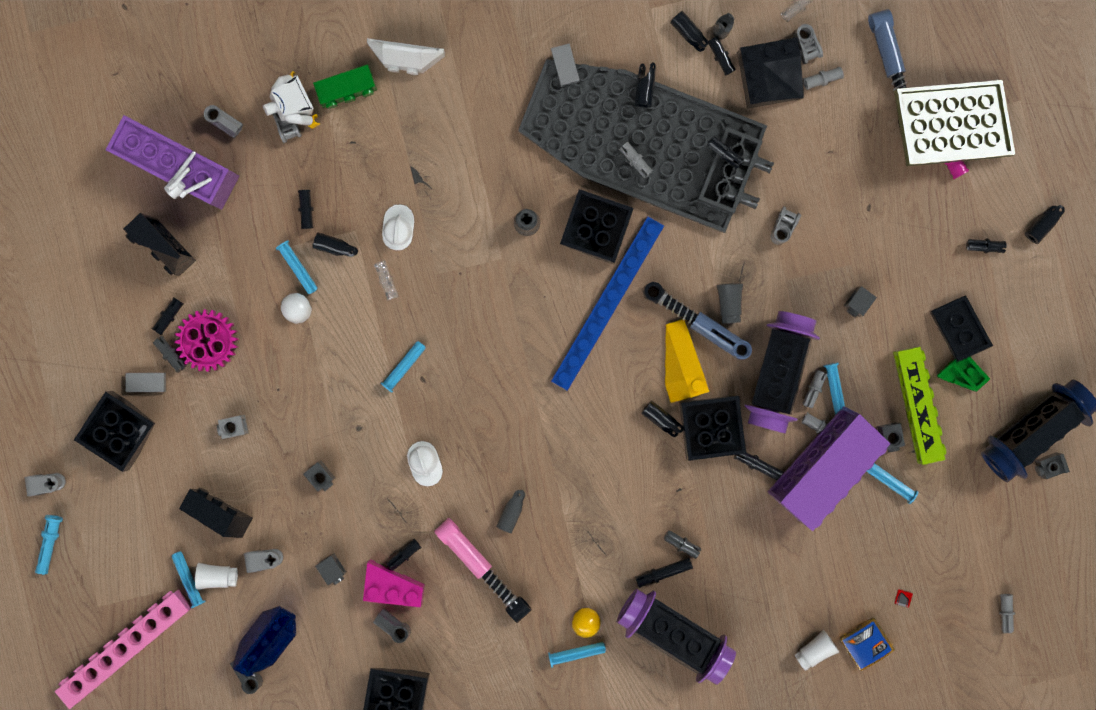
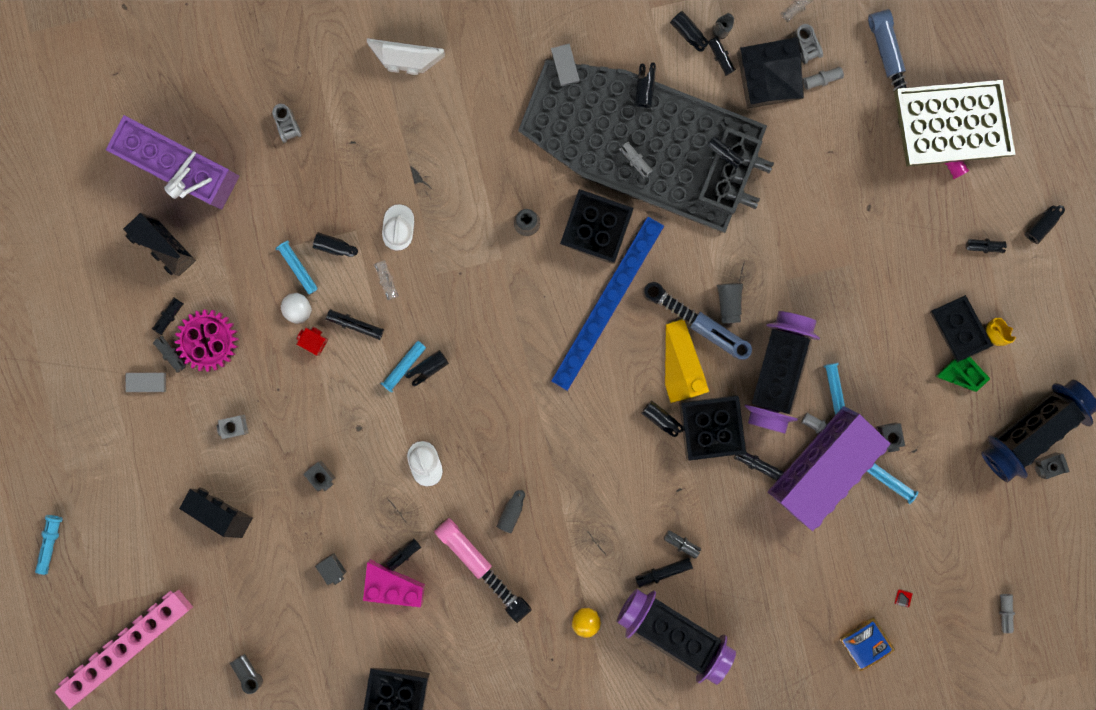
(43, 484): light grey piece -> none
(115, 431): black slope -> none
(187, 579): medium azure axle -> none
(215, 576): white plant -> none
(223, 121): light grey piece -> none
(260, 560): light grey piece -> none
(265, 641): clear blue wedge -> none
(291, 102): white torso -> none
(305, 209): black pin -> none
(312, 340): none -> red brick
(345, 87): green brick -> none
(354, 324): none -> black pin
(390, 624): dark grey piece -> none
(428, 367): none -> black piece
(576, 653): medium azure axle -> none
(786, 223): light grey piece -> none
(814, 388): light grey axle -> none
(816, 651): white plant -> none
(859, 302): dark grey brick -> none
(919, 405): lime brick -> none
(999, 332): none -> yellow hair

